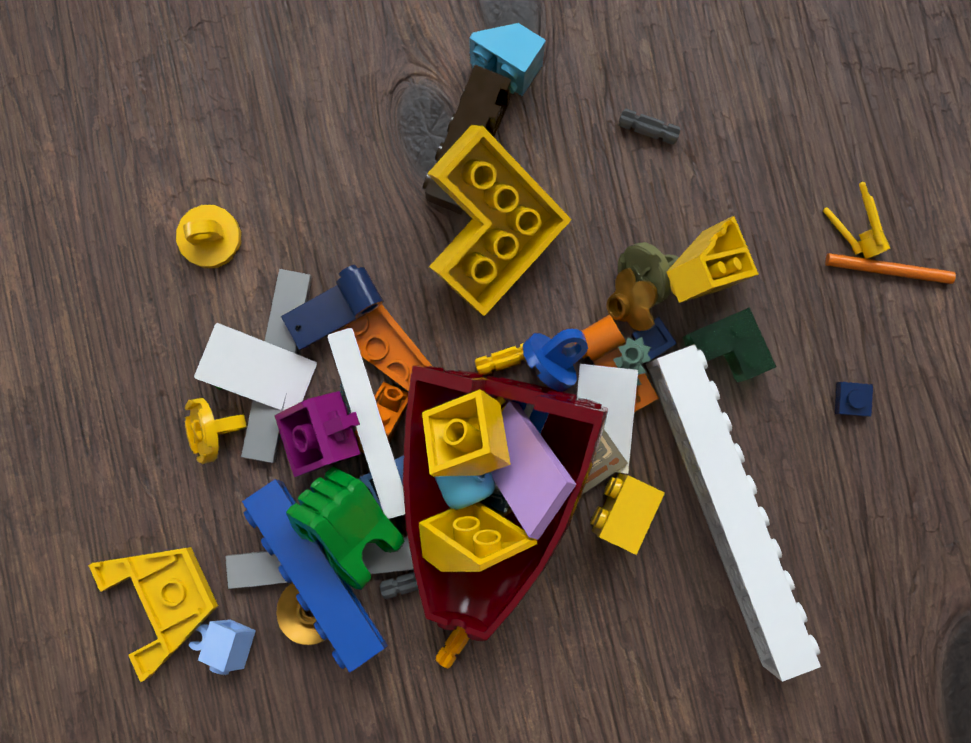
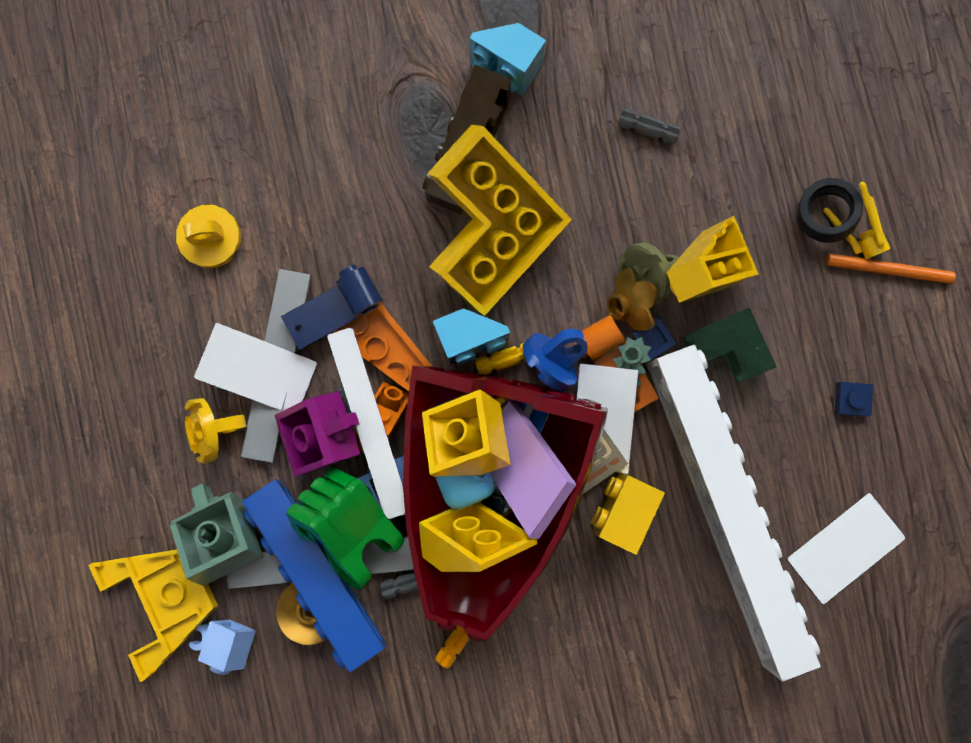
(214, 536): none -> sand green hinge
(469, 333): none -> medium azure slope
(835, 187): none -> black tyre
(846, 548): none -> white sticker

